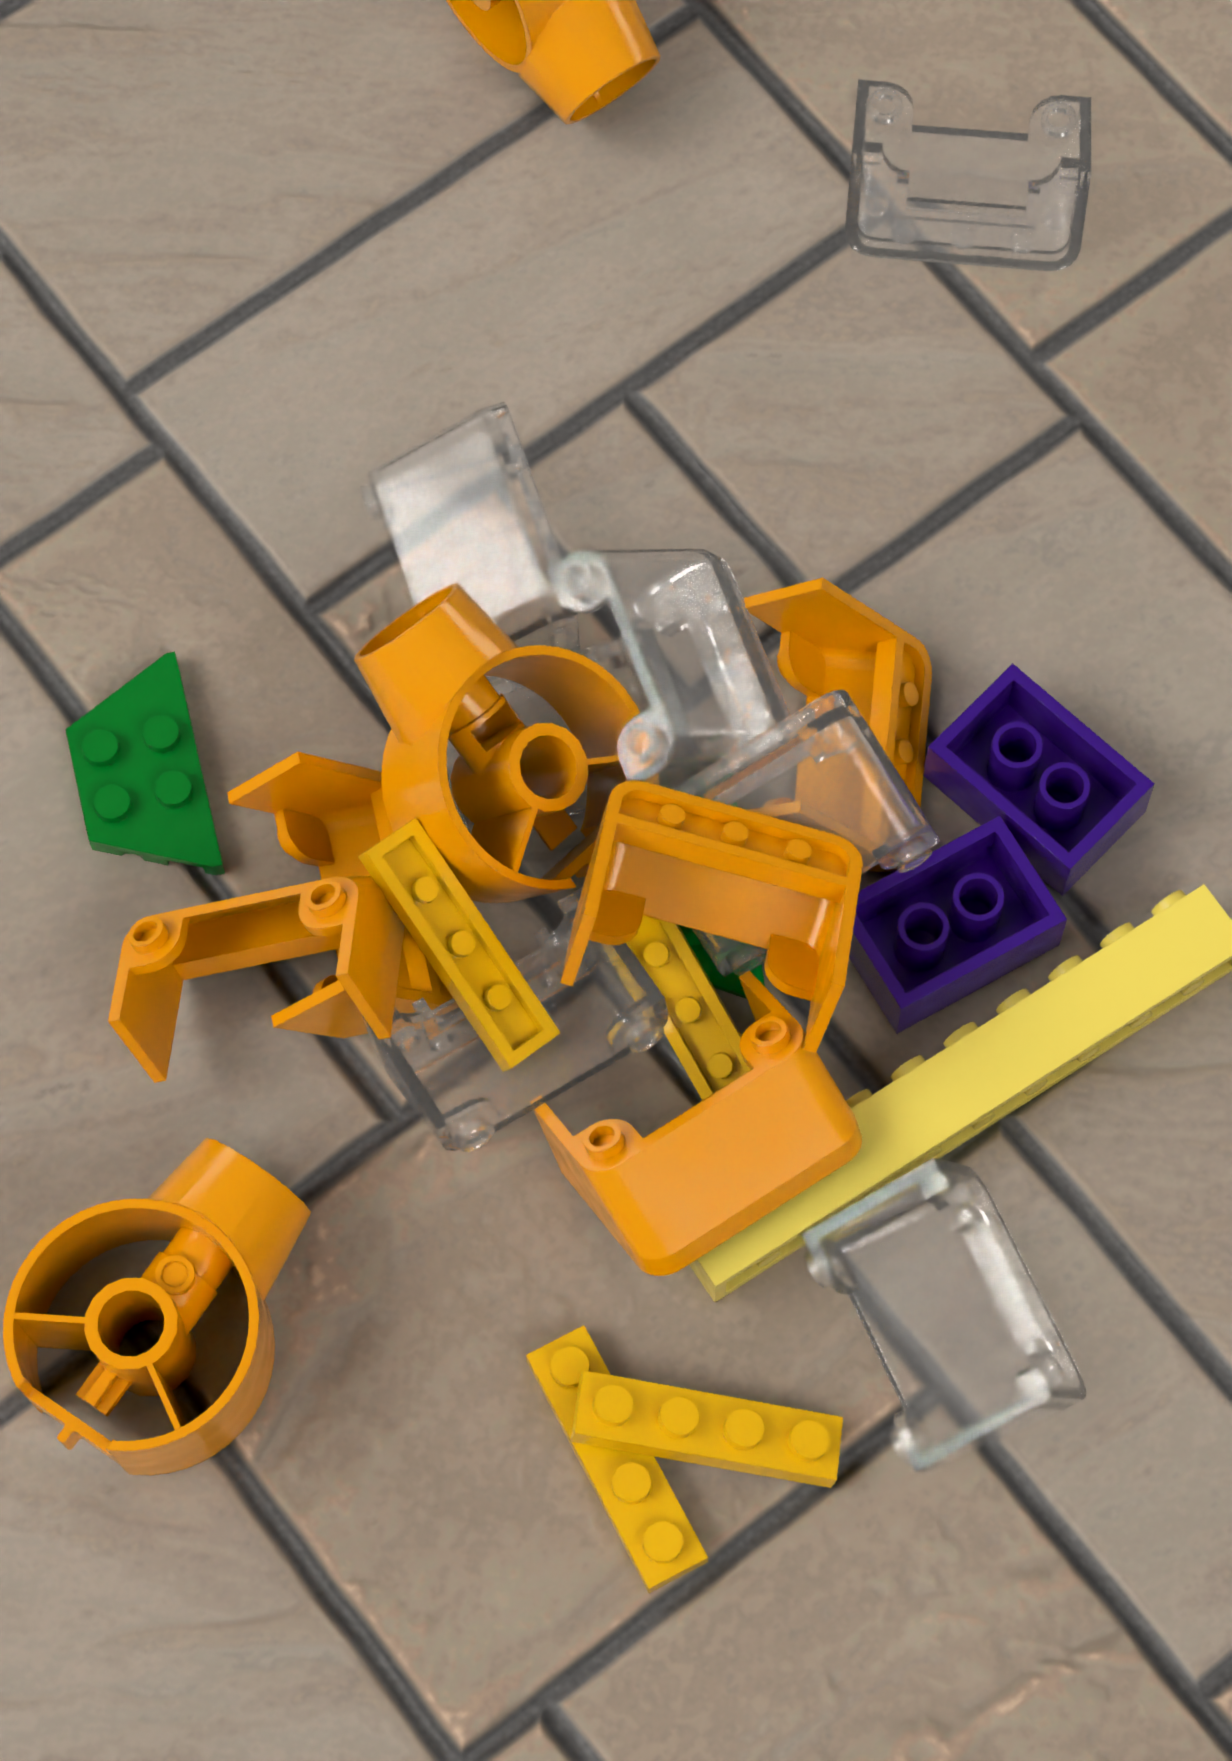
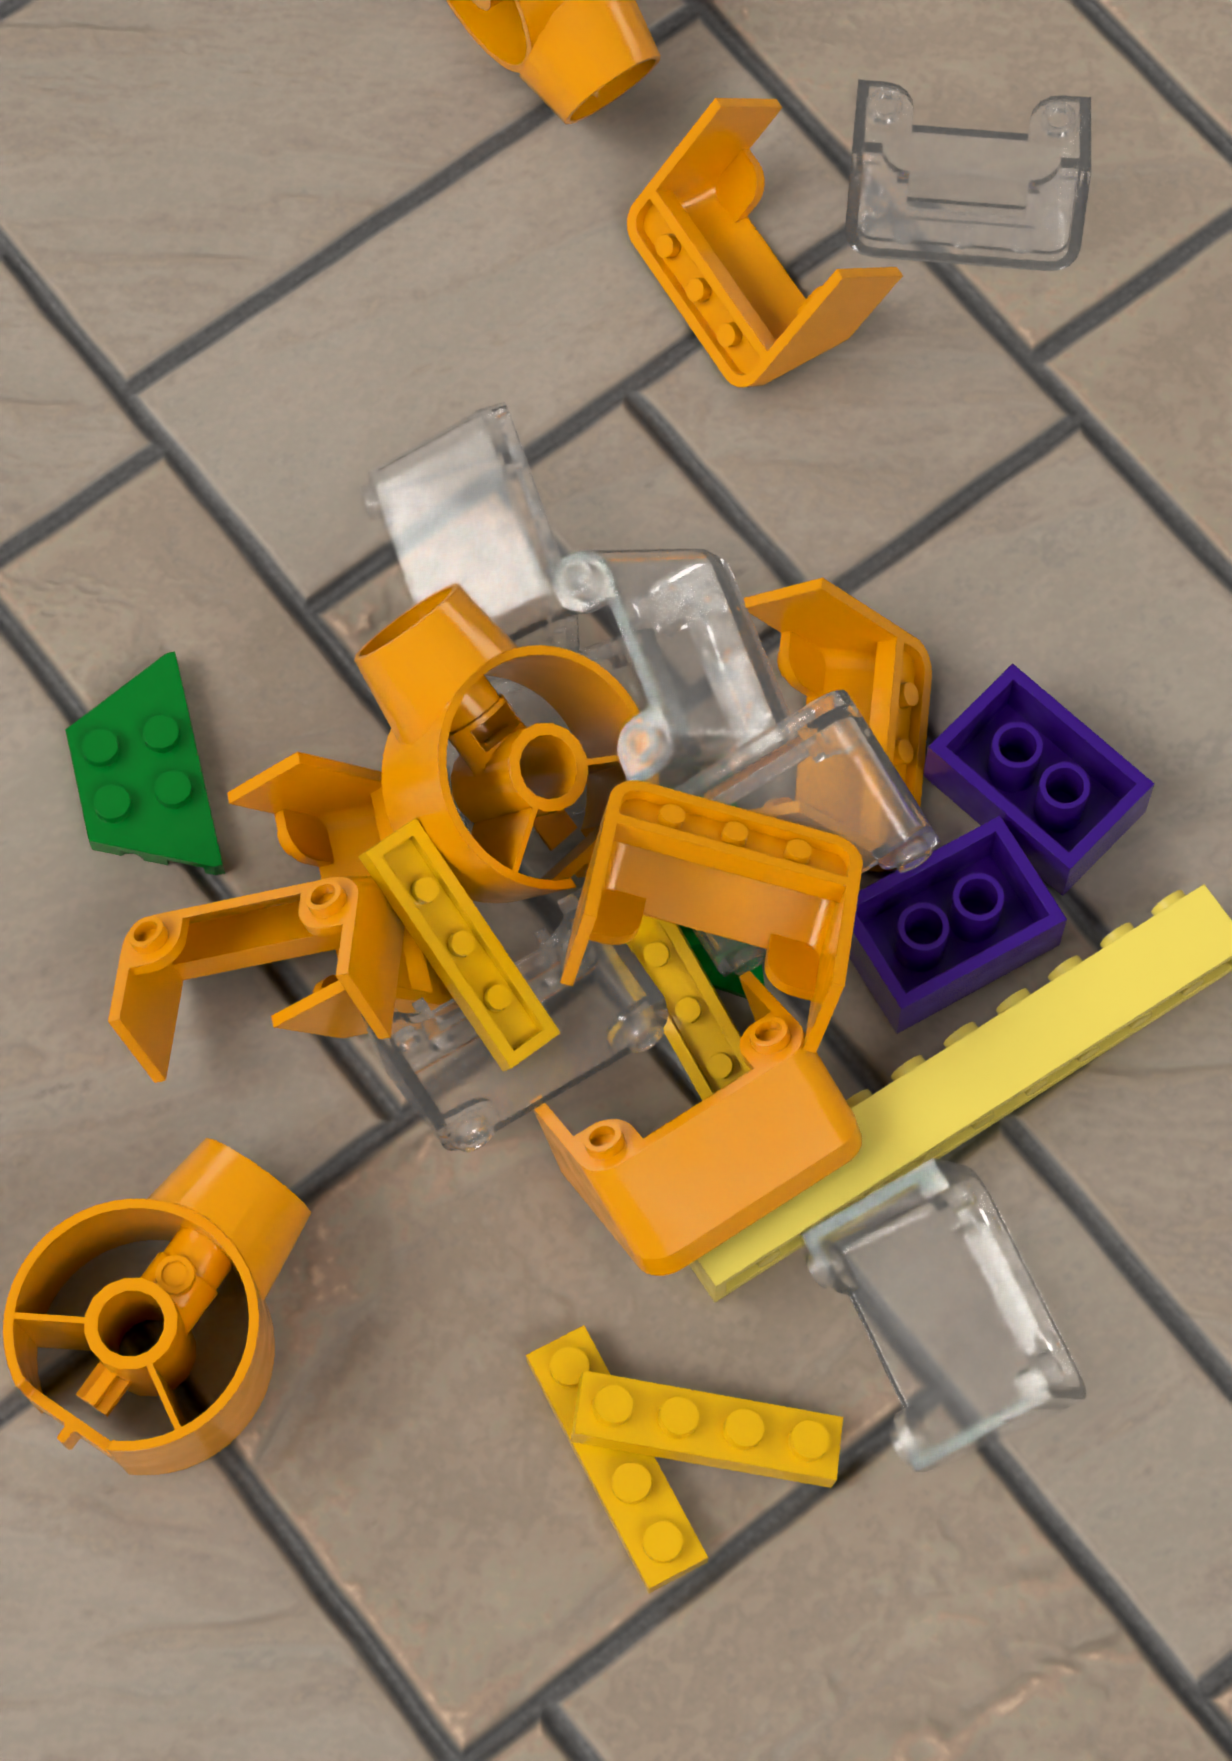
(720, 269): none -> light orange windscreen

